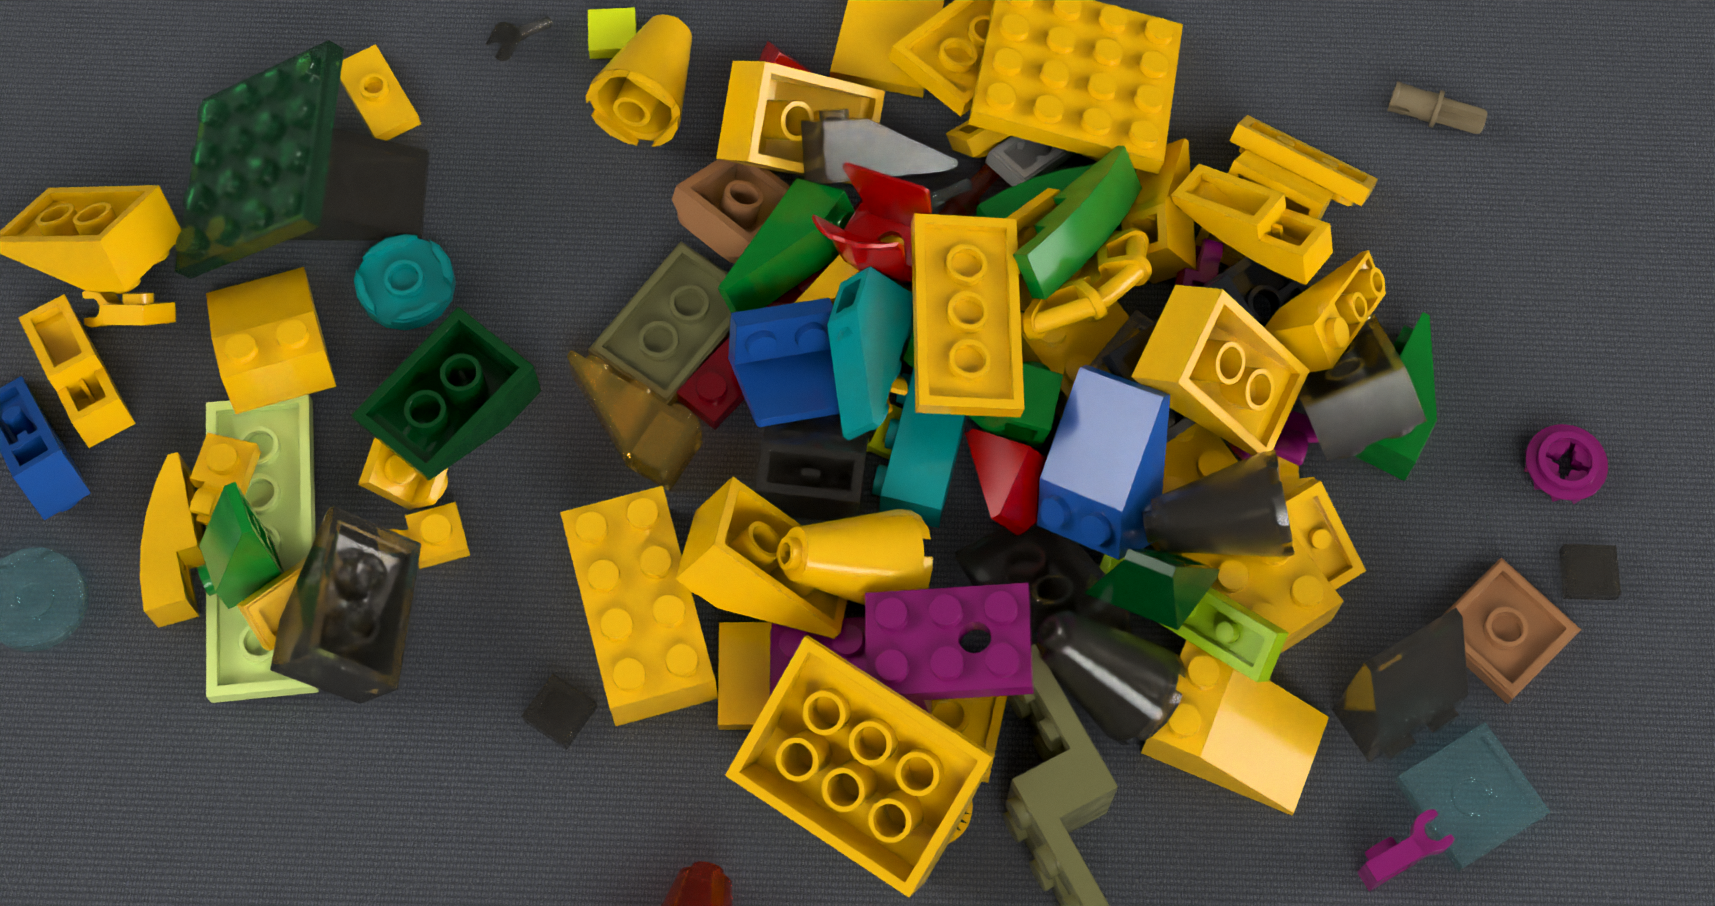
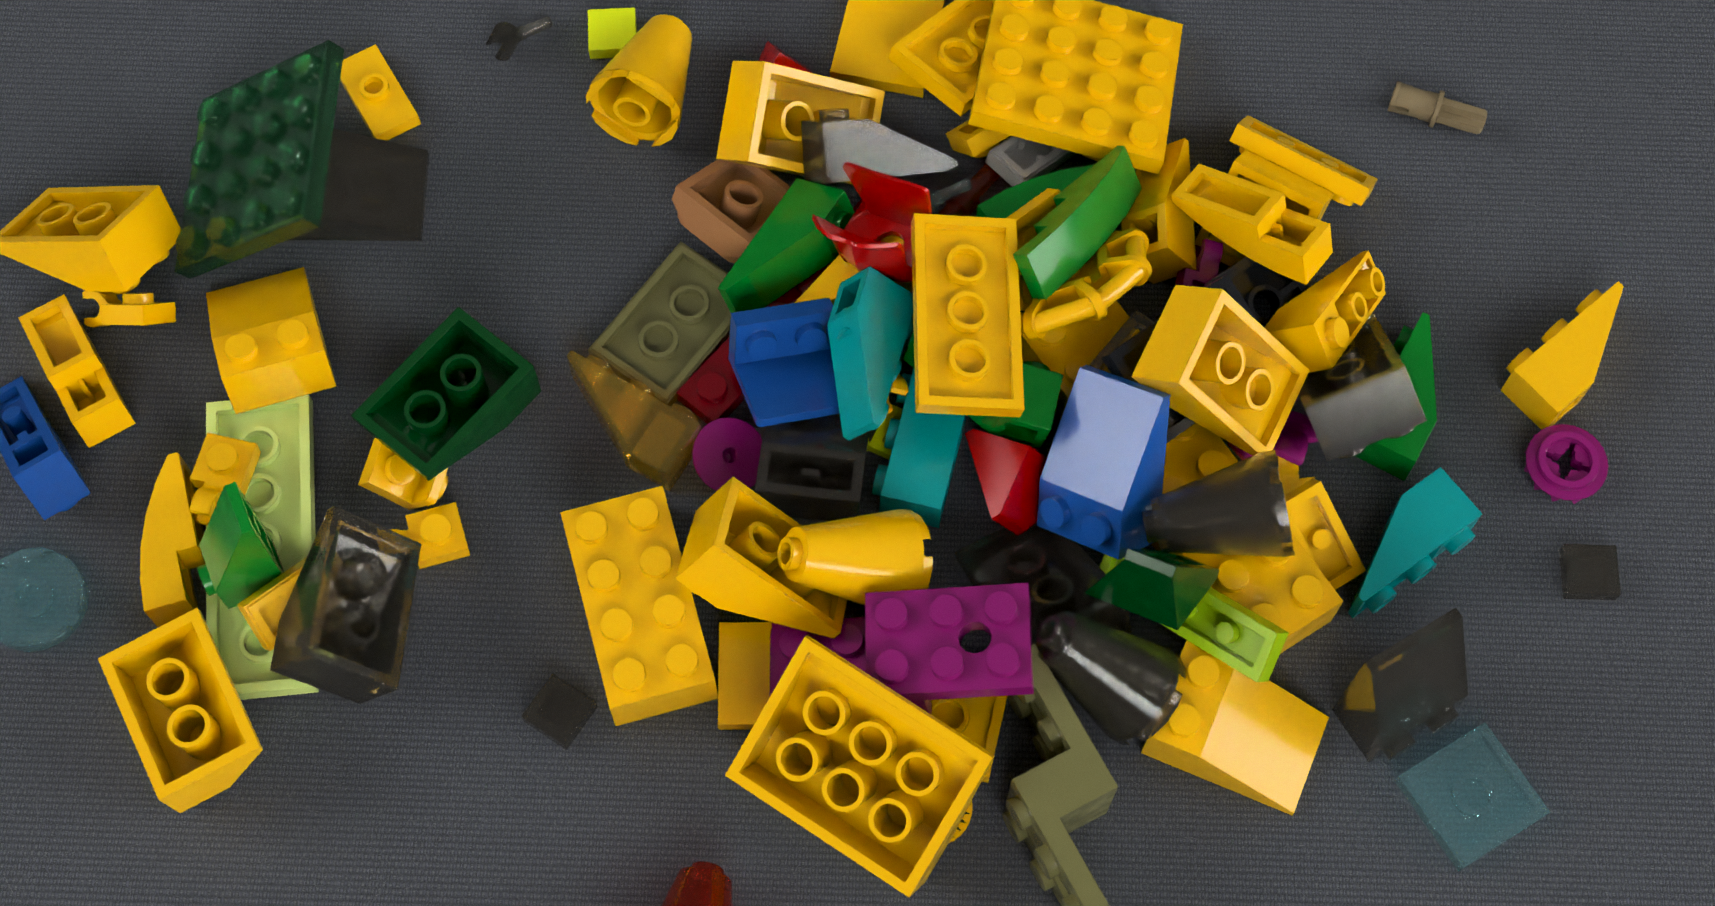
(182, 711): none -> yellow slope
(405, 282): teal tile -> none
(726, 451): none -> magenta piece
(1390, 859): magenta plate -> none
(1420, 527): none -> teal slope
(1510, 630): medium nougat tile -> none
(1564, 368): none -> yellow slope

